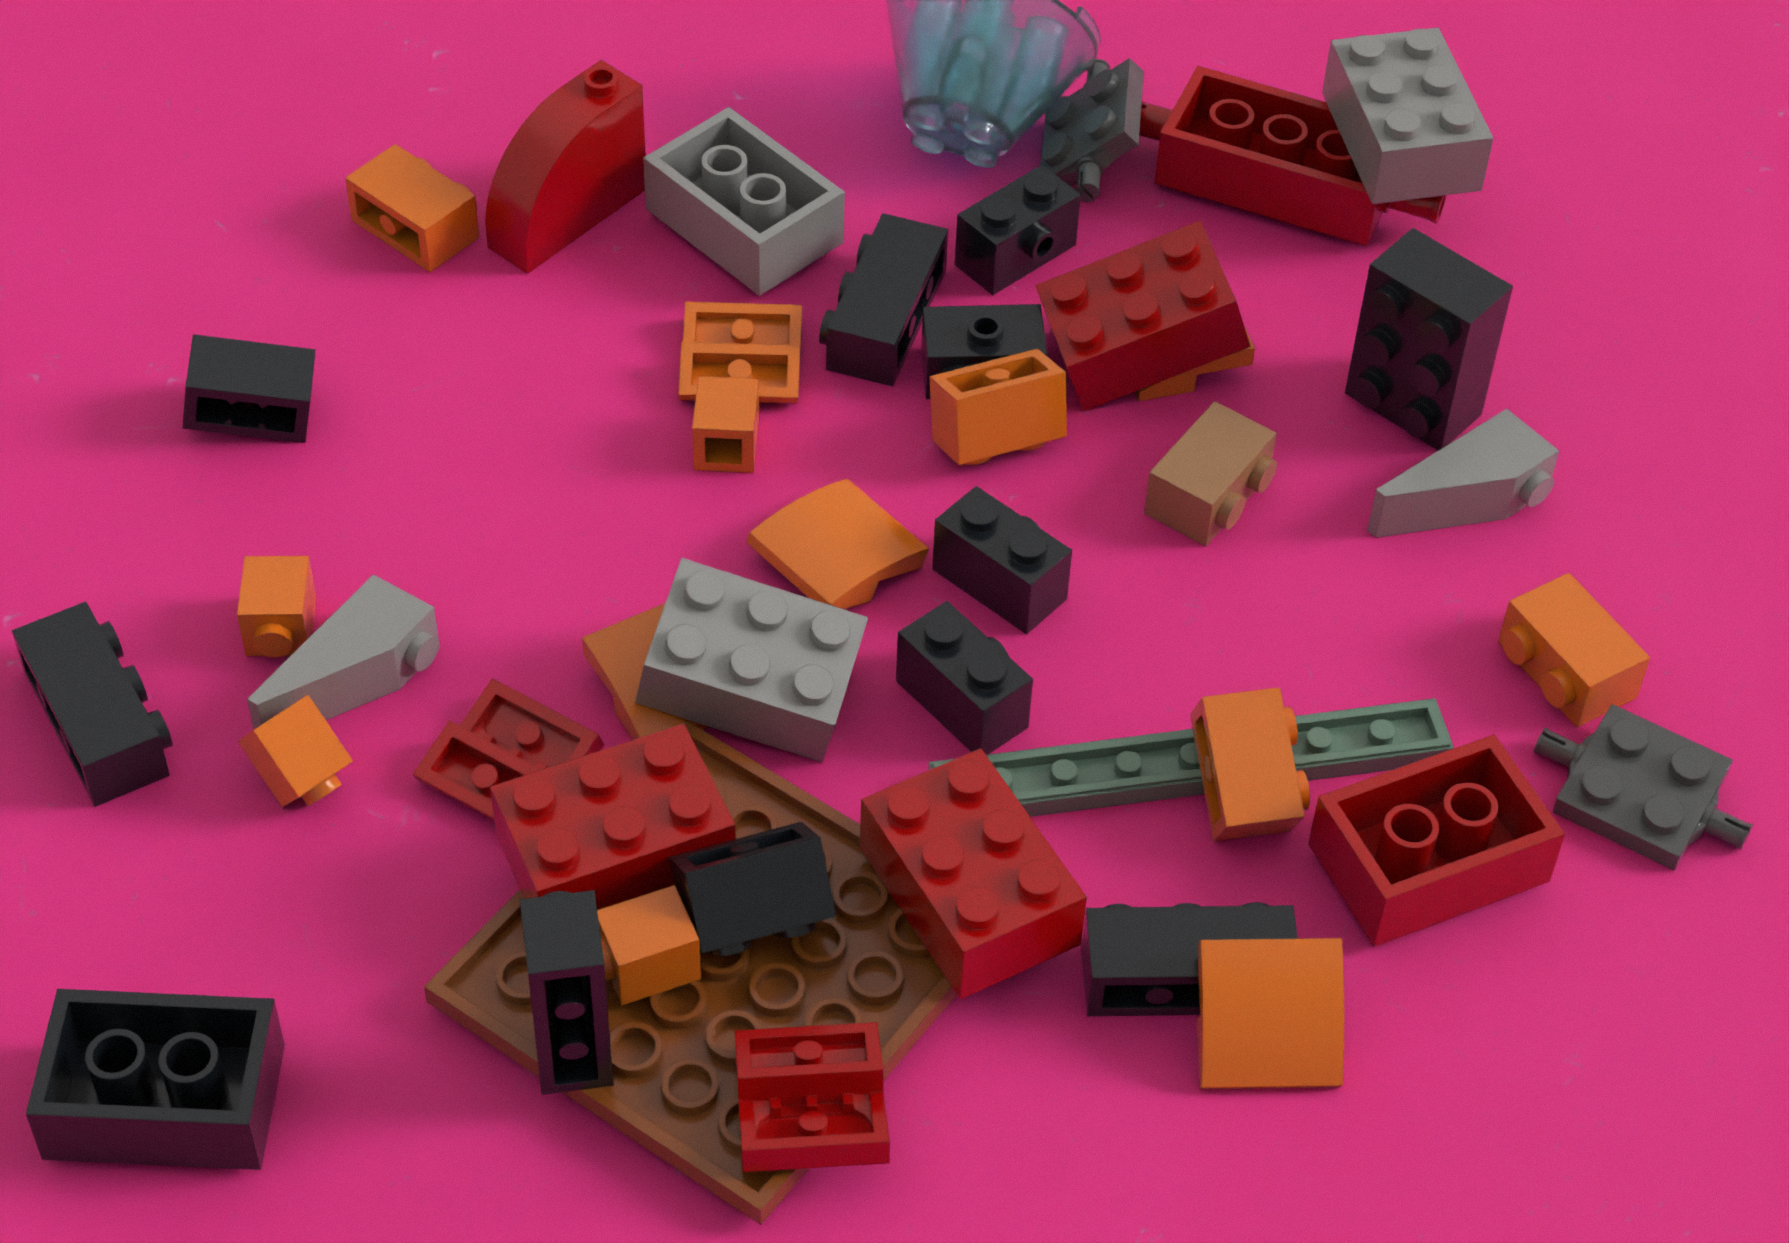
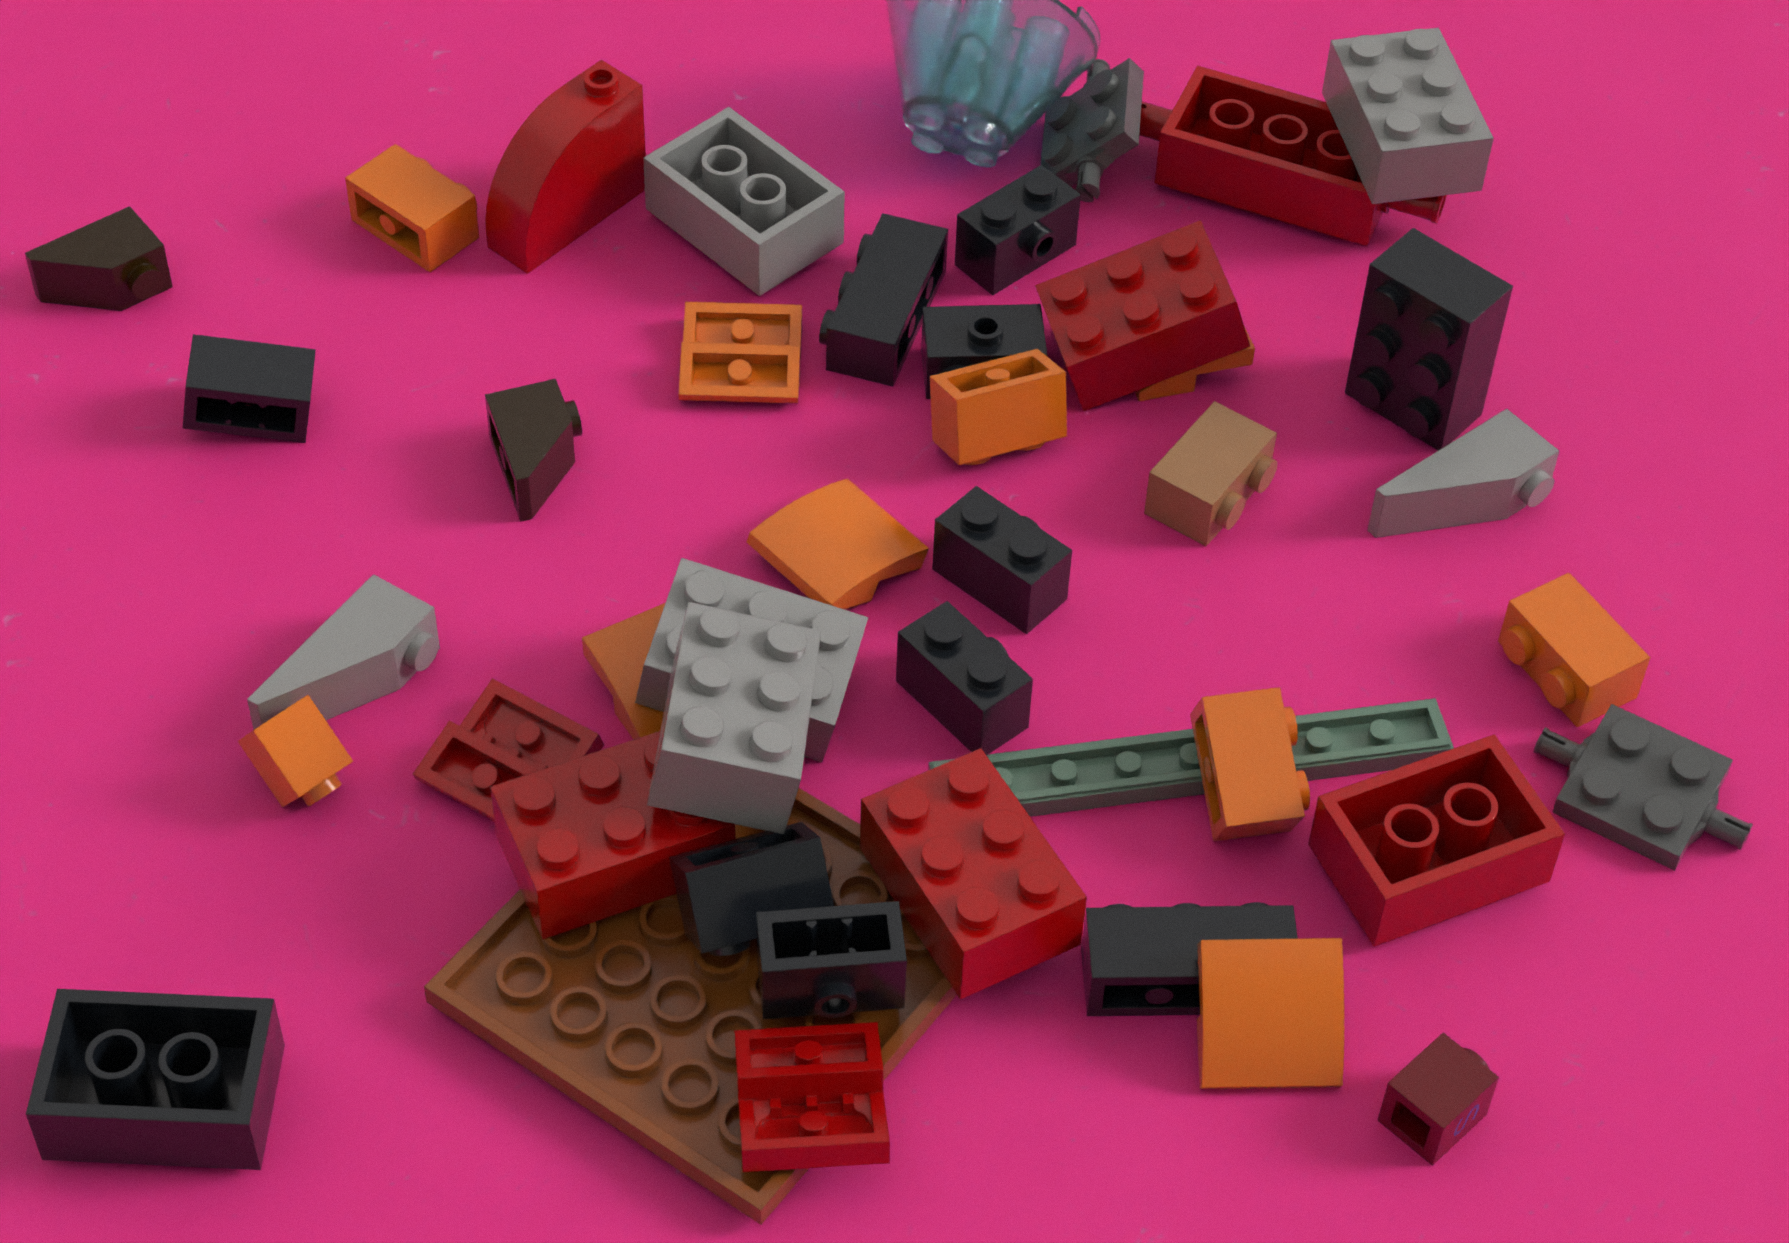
(94, 702): black brick -> none
(101, 265): none -> slope
(276, 604): orange brick -> none
(532, 441): none -> dark brown slope
(567, 991): brick -> none
(649, 945): orange brick -> none
(725, 424): orange brick -> none
(735, 718): none -> light grey brick
(831, 960): none -> black brick
(1438, 1098): none -> dark red brick

